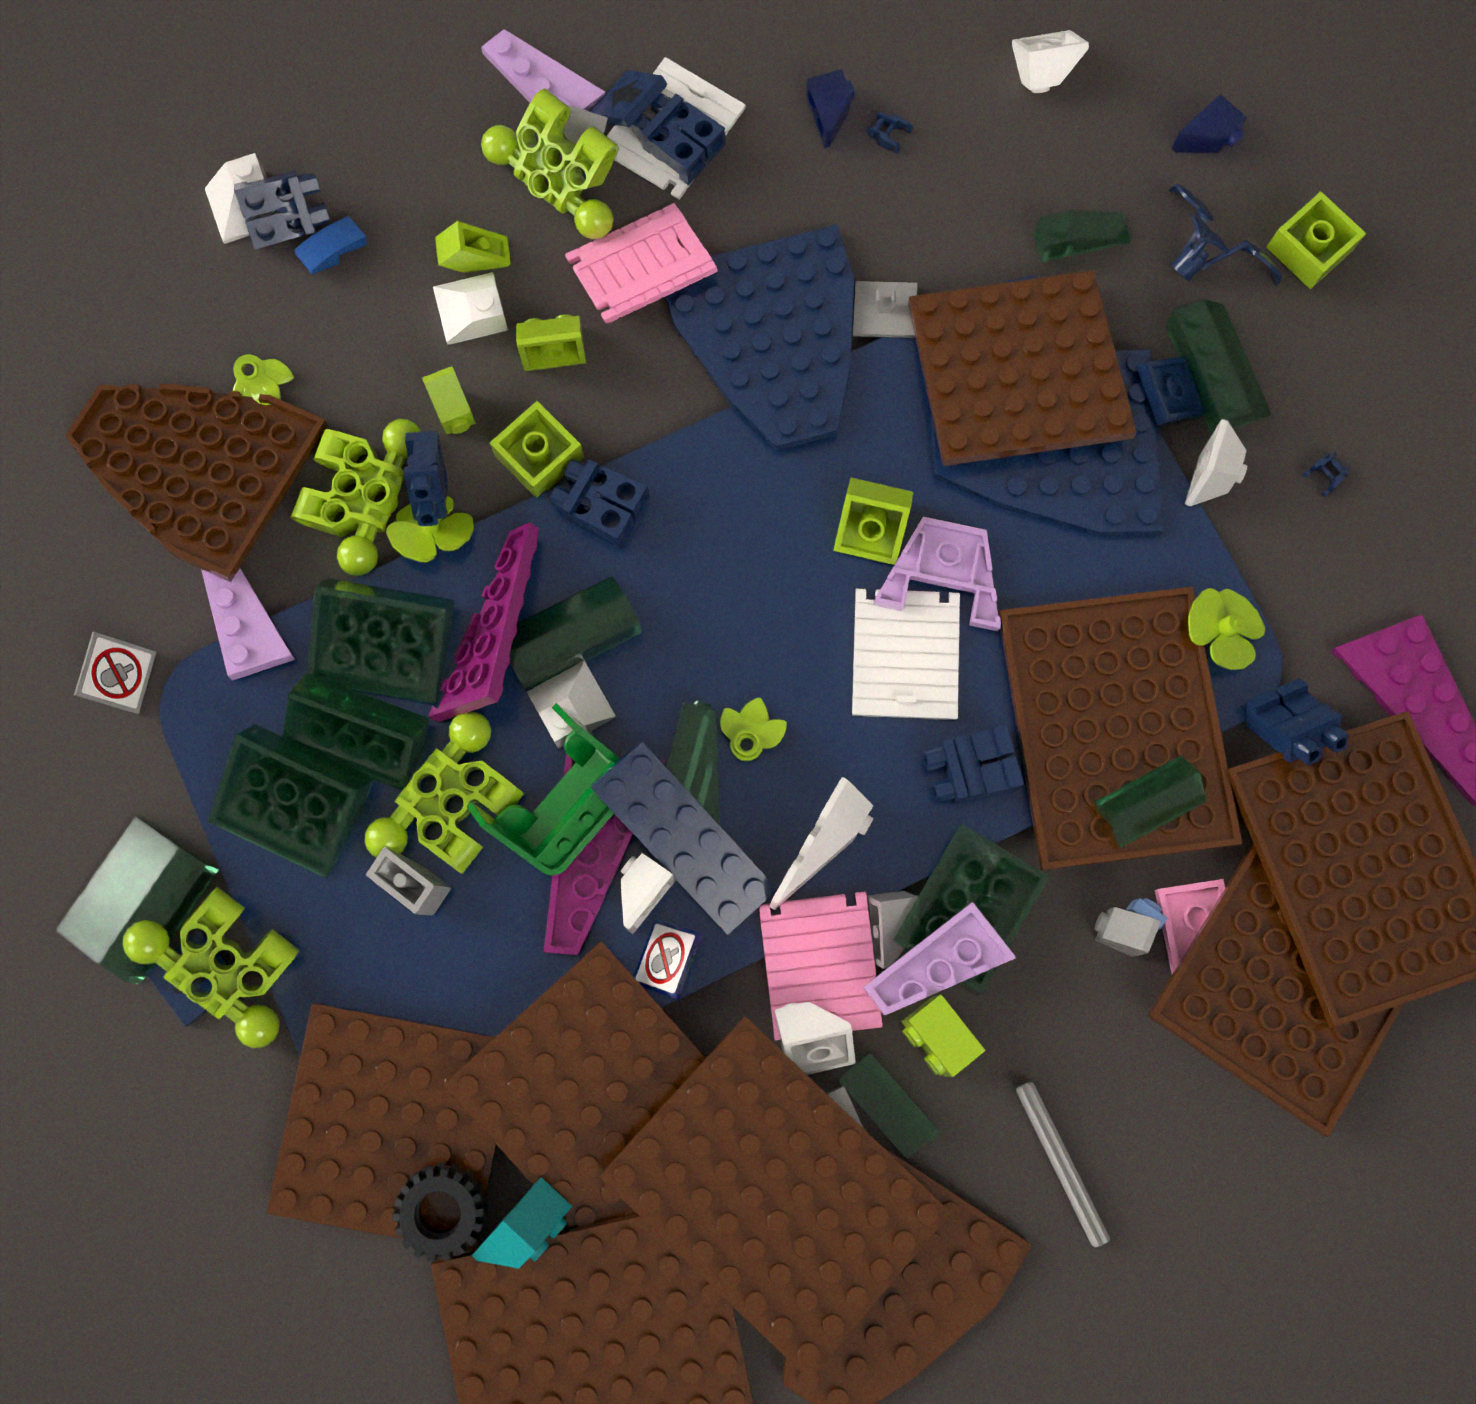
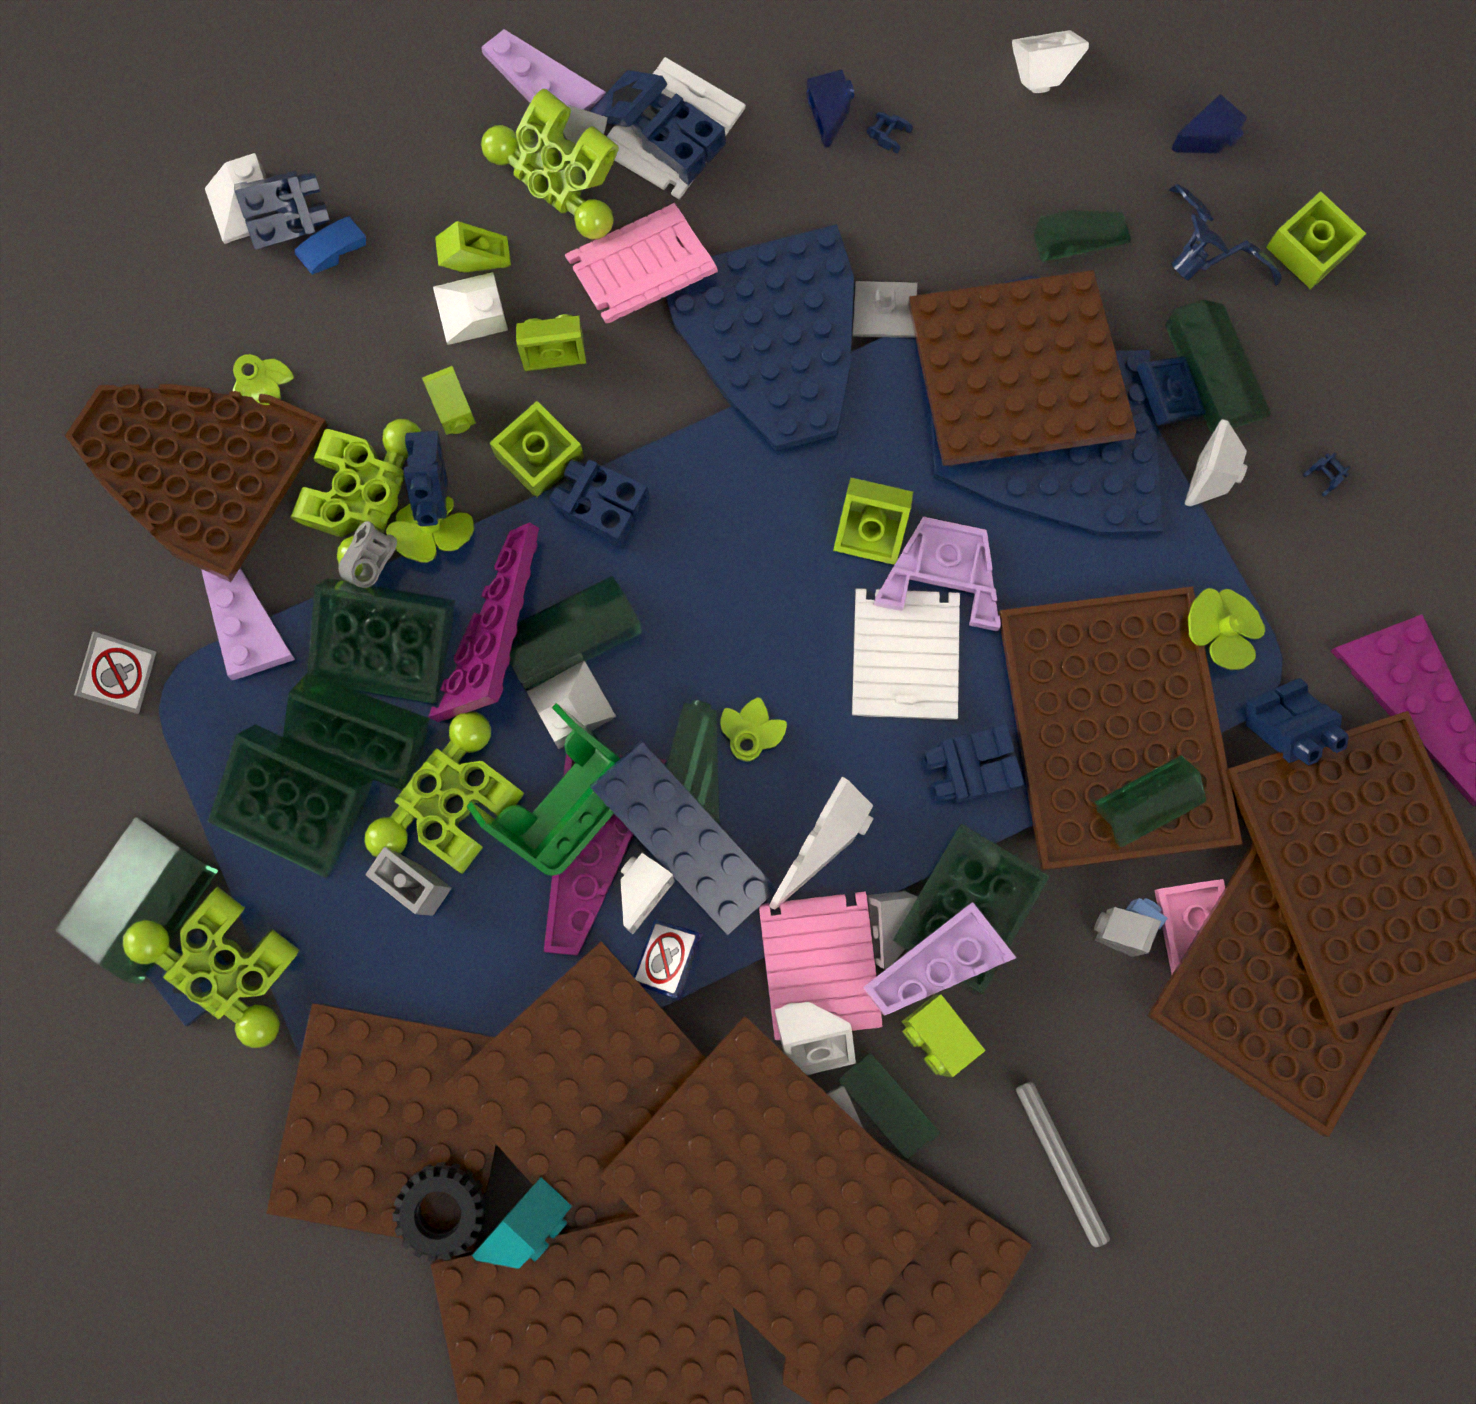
(370, 554): none -> light grey piece

